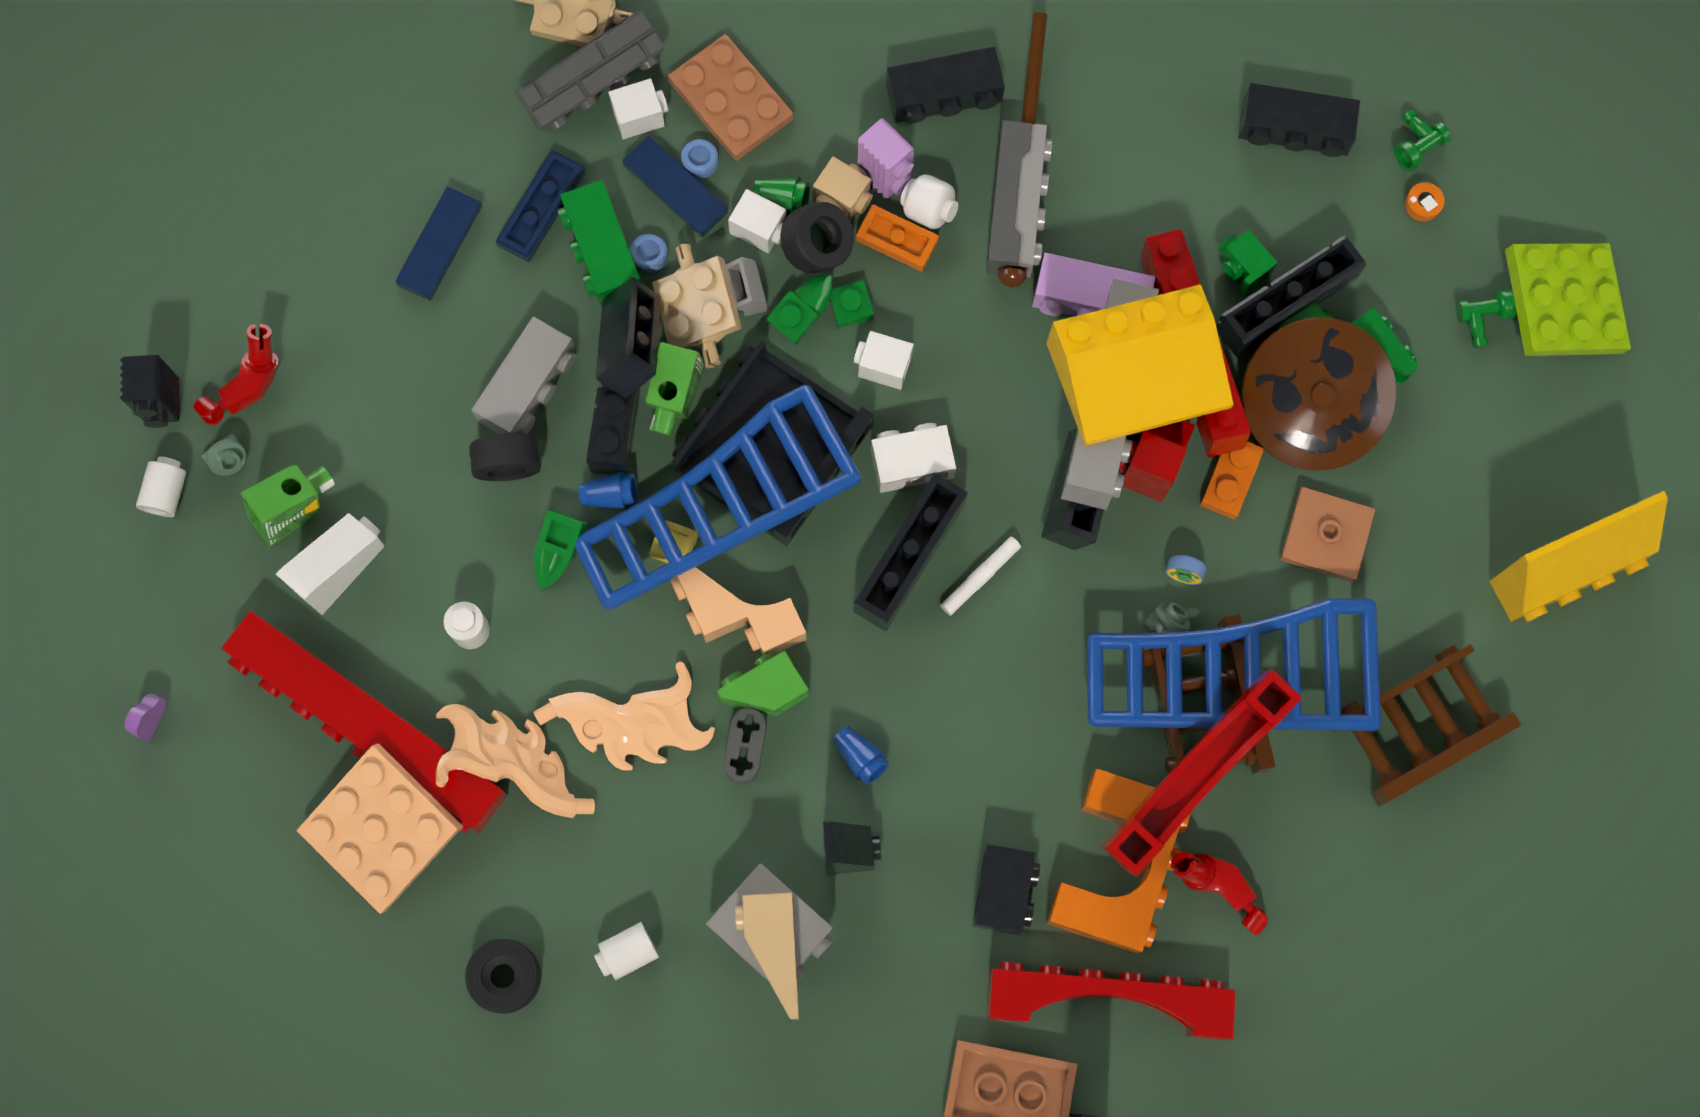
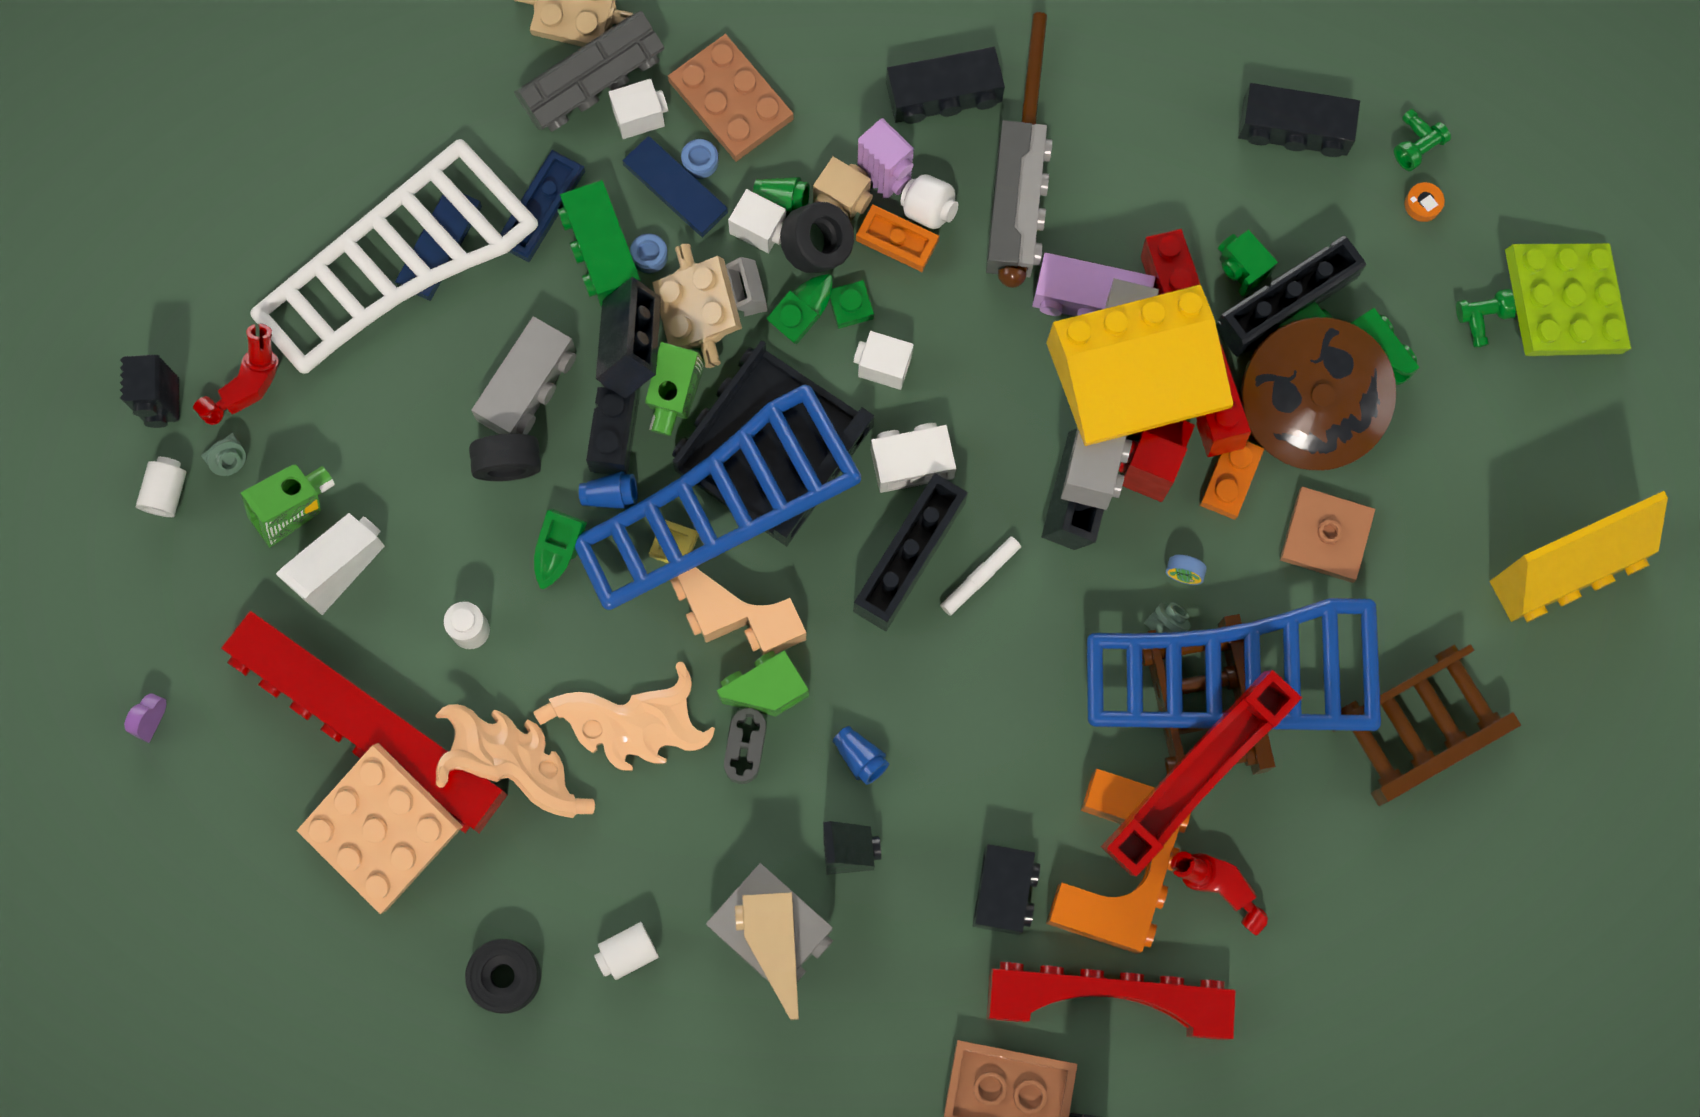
(425, 276): none -> white bar

